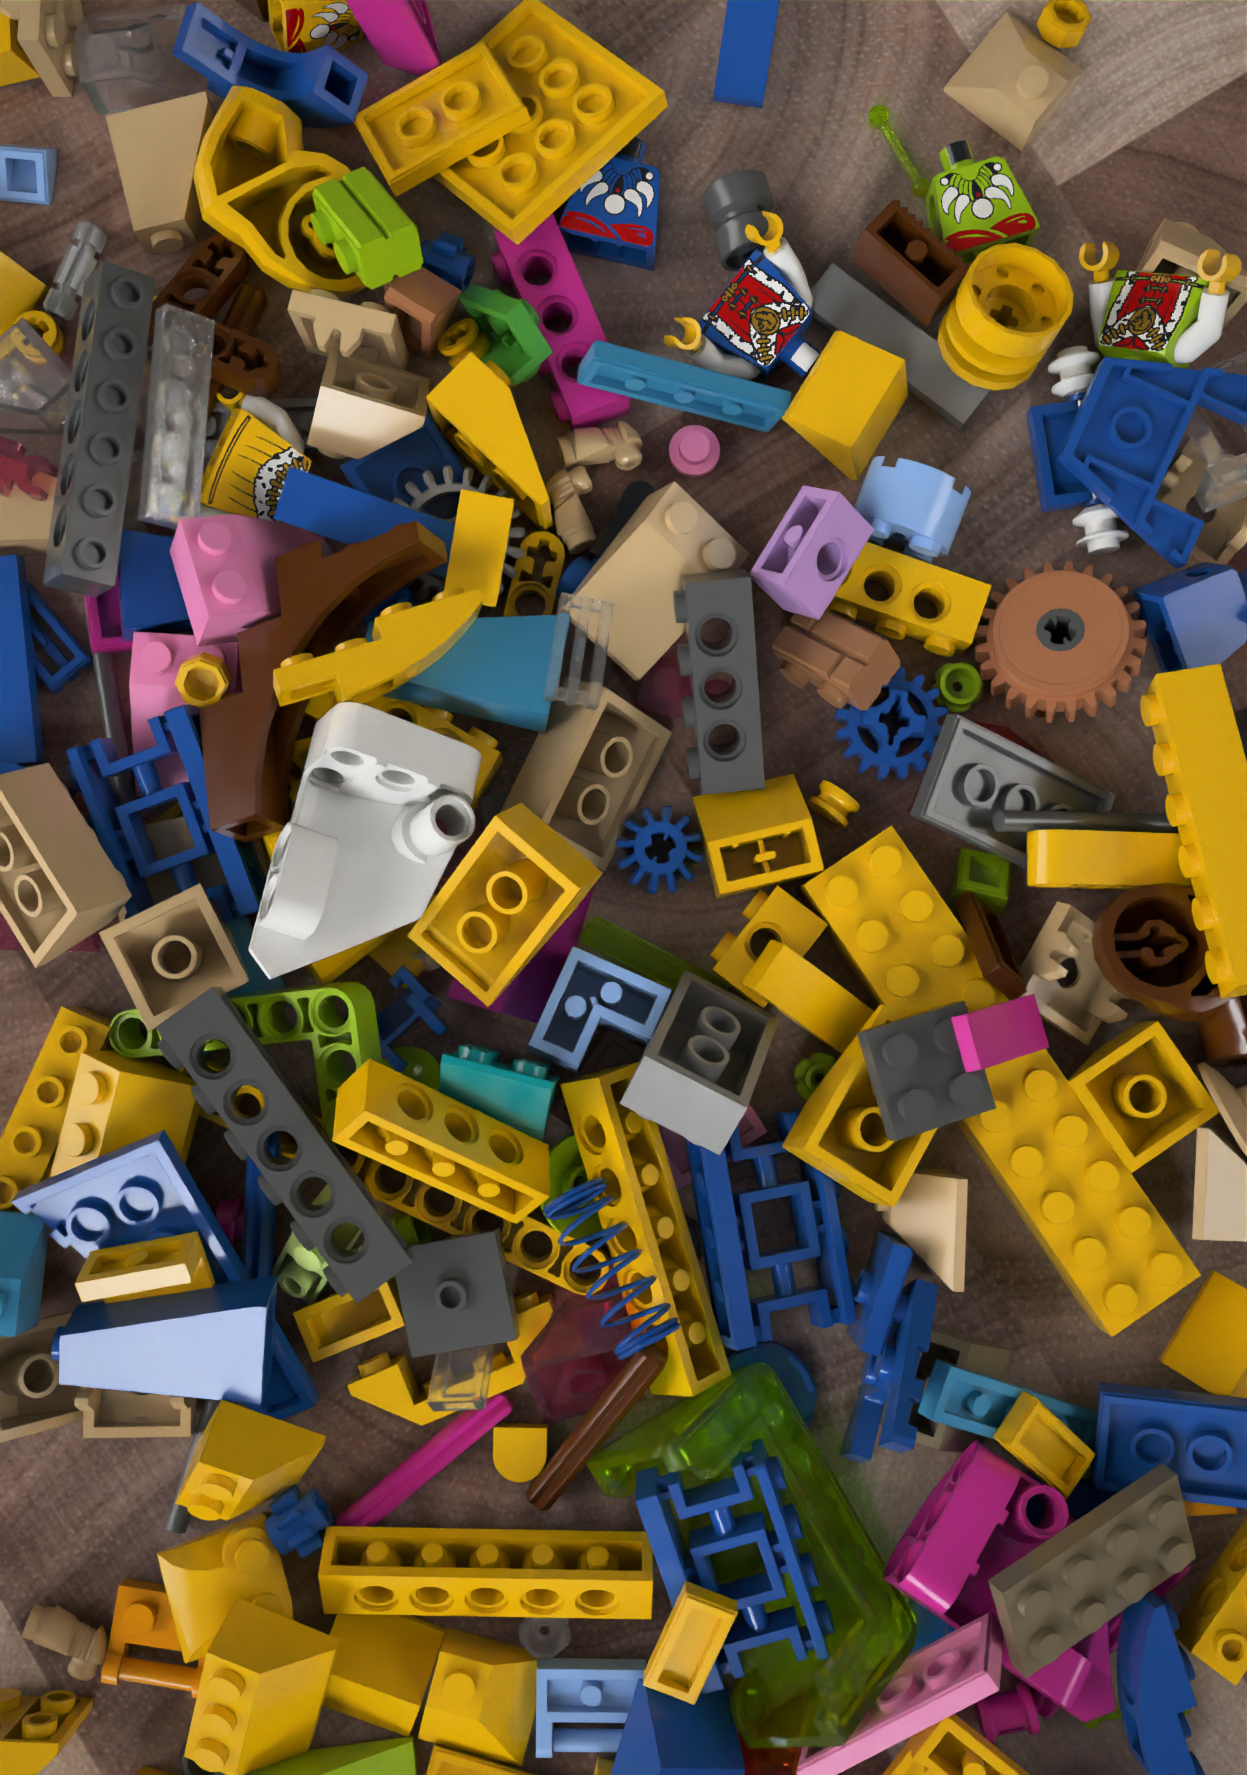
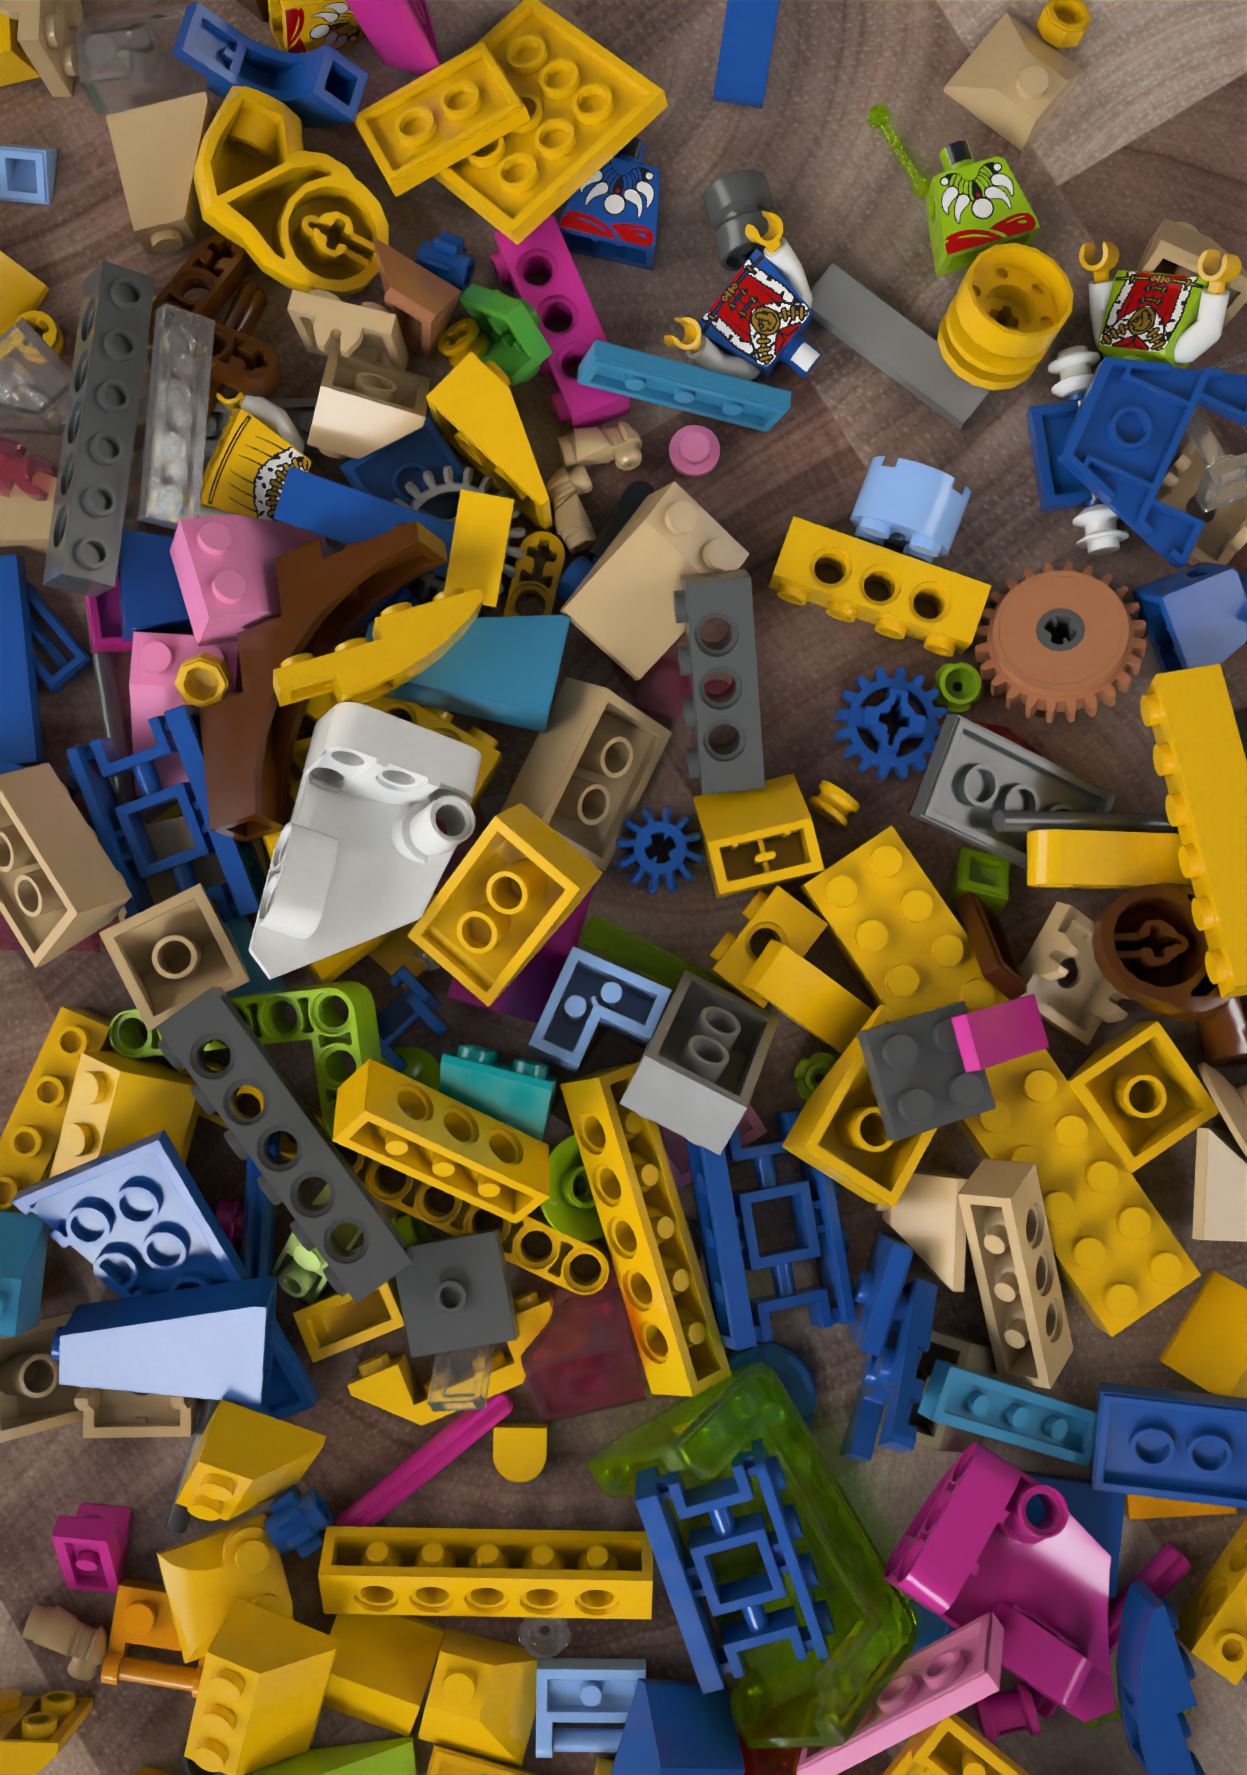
(74, 270): light grey axle -> none
(93, 1547): none -> dark pink slope
(145, 1269): yellow panel -> none
(366, 228): lime brick -> none
(564, 1207): blue piece -> none
(572, 694): clear tile -> none
(596, 1426): reddish brown axle -> none
(690, 1642): yellow tile -> none
(811, 551): lavender brick -> none
(837, 658): medium nougat brick -> none
(849, 401): yellow slope -> none
(910, 262): reddish brown brick -> none
(1016, 1272): none -> tan brick
(1044, 1444): yellow tile -> none
(1092, 1570): dark tan plate -> none

